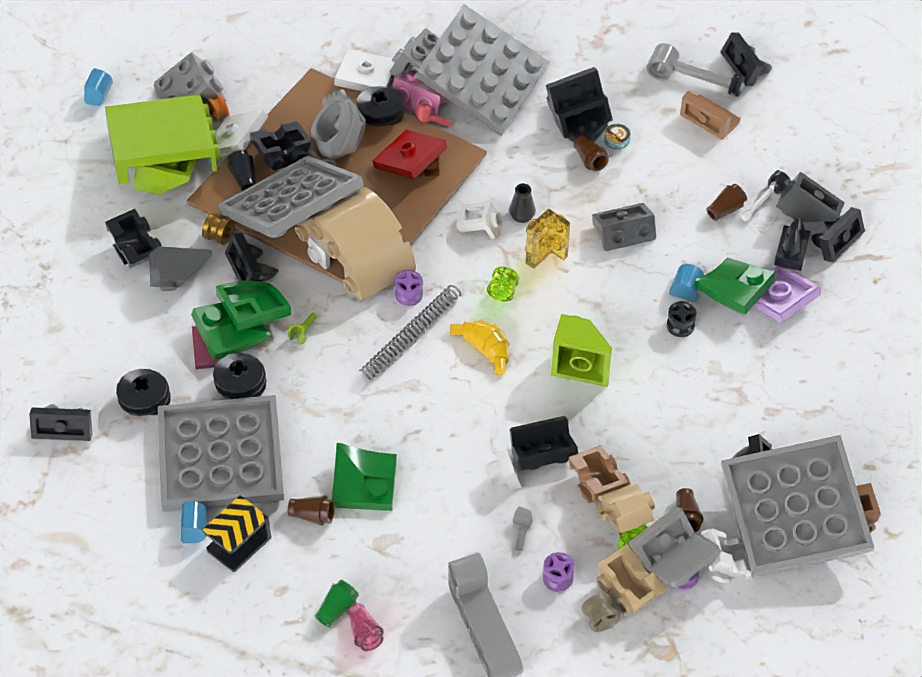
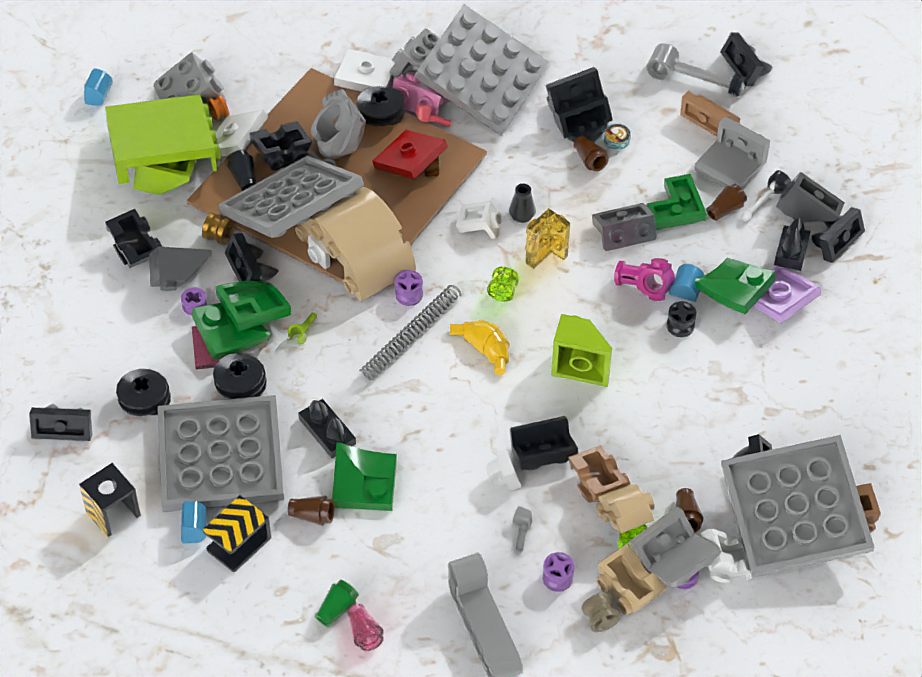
(97, 502): none -> black piece
(195, 294): none -> medium lavender bush
(326, 426): none -> black tile
(643, 277): none -> dark pink connector
(682, 206): none -> green plate
(734, 155): none -> light grey bracket

